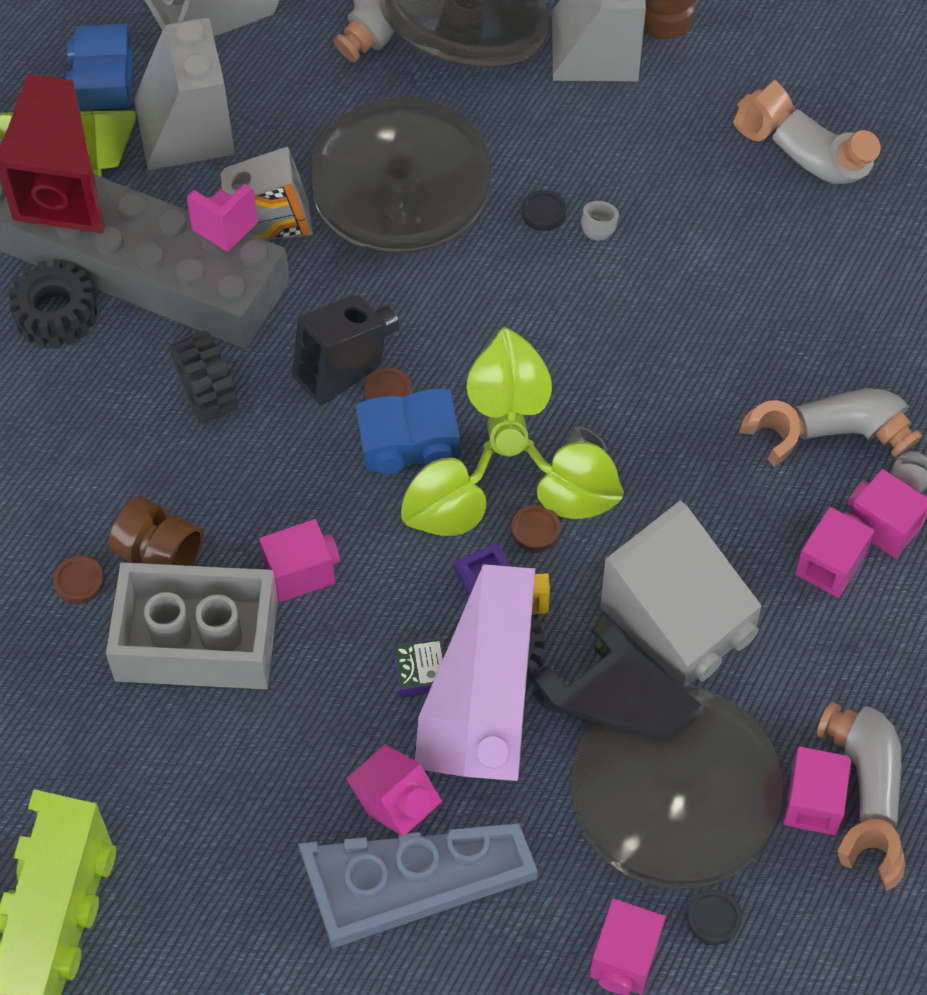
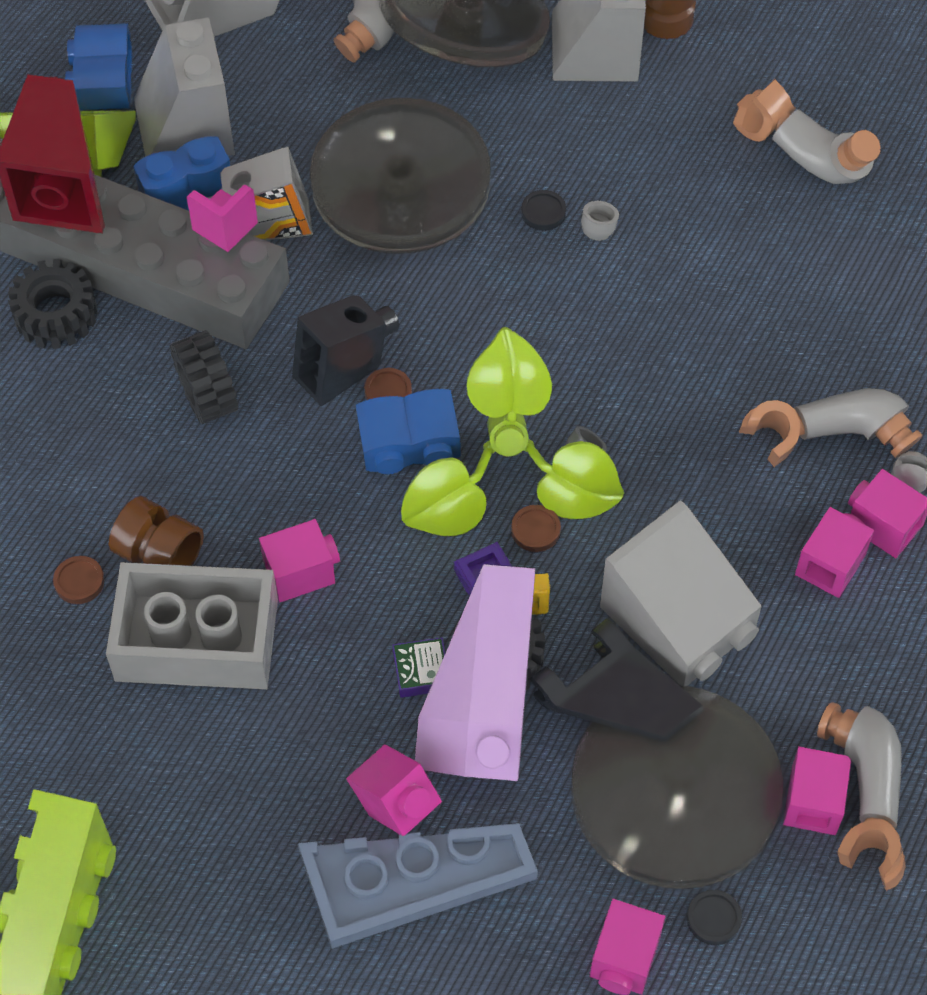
(177, 173): none -> blue brick

